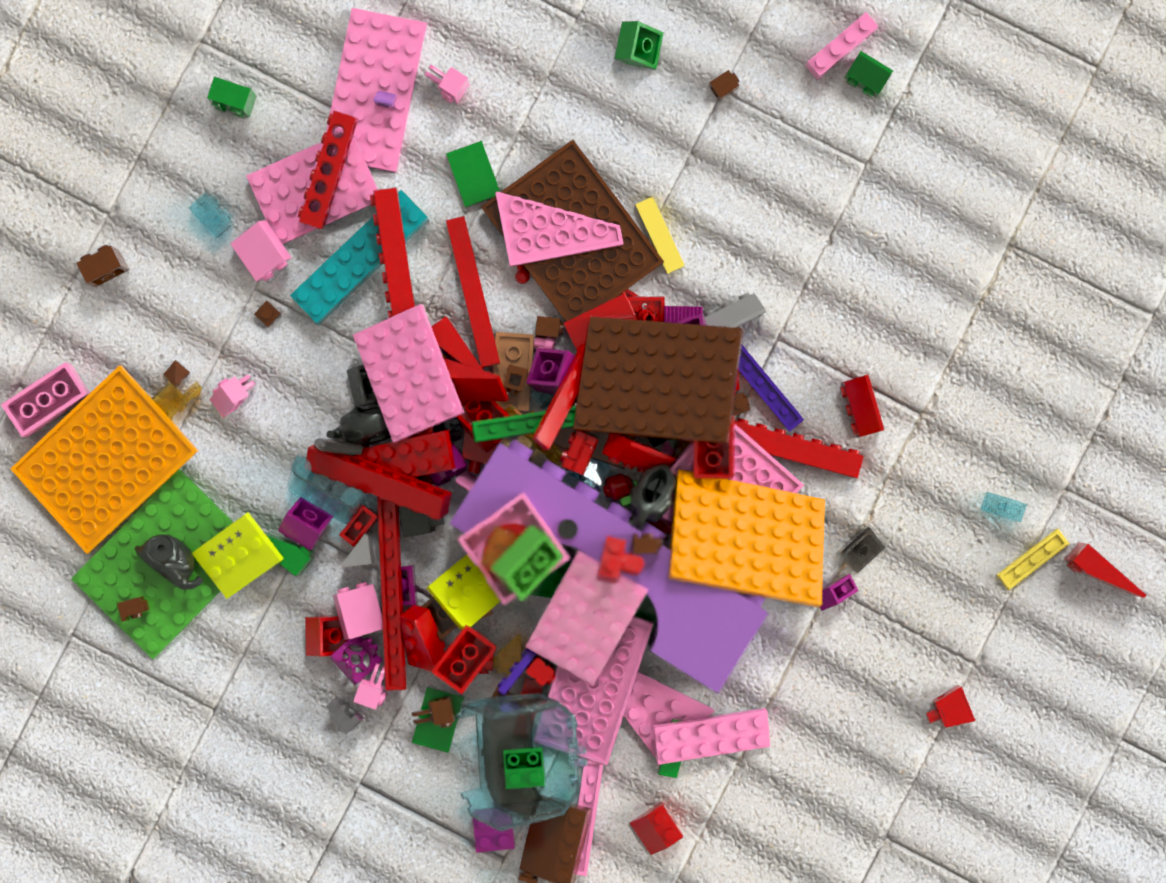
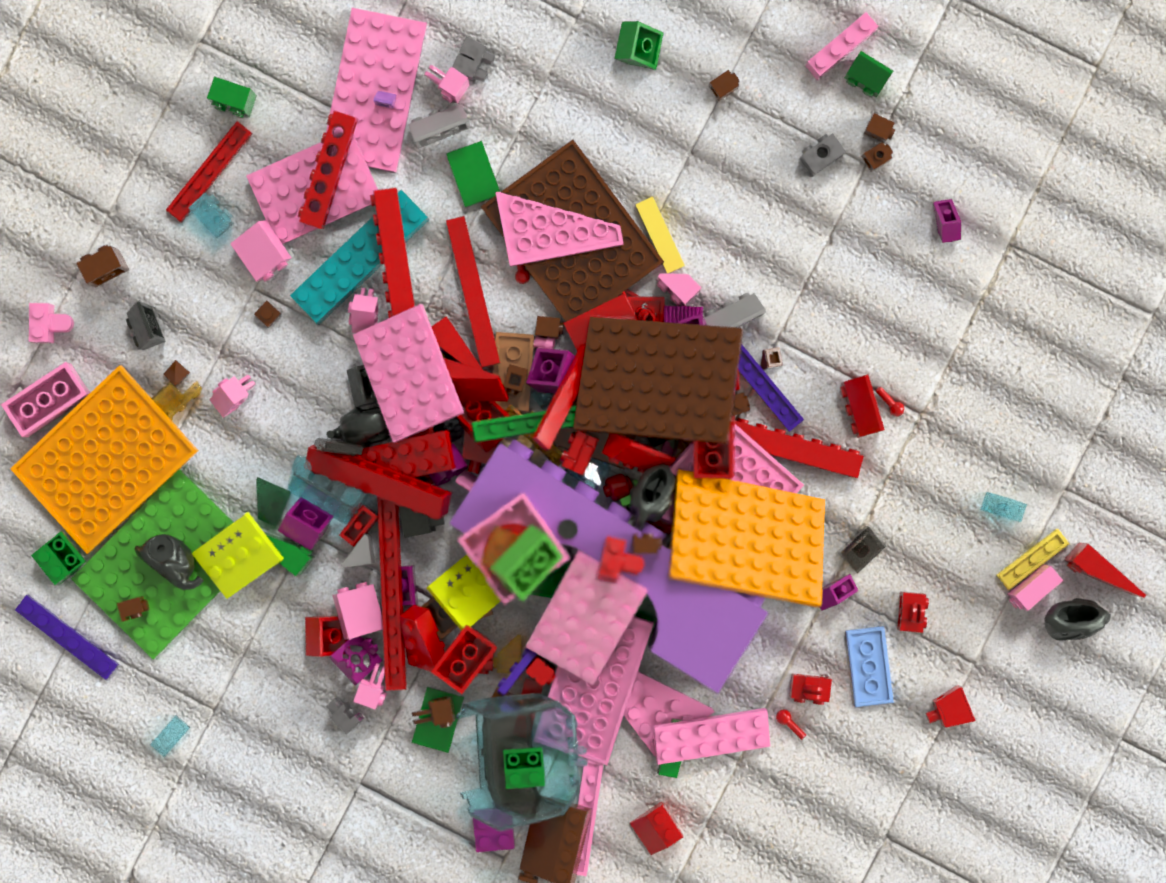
(45, 323): none -> bright pink brick
(58, 558): none -> green slope
(66, 637): none -> dark purple plate
(145, 326): none -> pearl dark grey slope
(170, 736): none -> clear light blue tile
(209, 171): none -> red tile
(271, 501): none -> clear green wing
(363, 311): none -> bright pink brick
(439, 125): none -> light grey slope
(470, 59): none -> flat silver hips
(679, 286): none -> bright pink slope
(771, 358): none -> reddish brown slope
(784, 718): none -> red bar
(810, 688): none -> red brick
(833, 152): none -> flat silver brick
(869, 666): none -> light blue tile
(873, 161): none -> reddish brown brick
(880, 128): none -> reddish brown brick
(895, 408): none -> red bar
(912, 612): none -> red brick
(947, 220): none -> magenta slope
(1034, 587): none -> bright pink brick
(1075, 619): none -> pearl dark grey piece

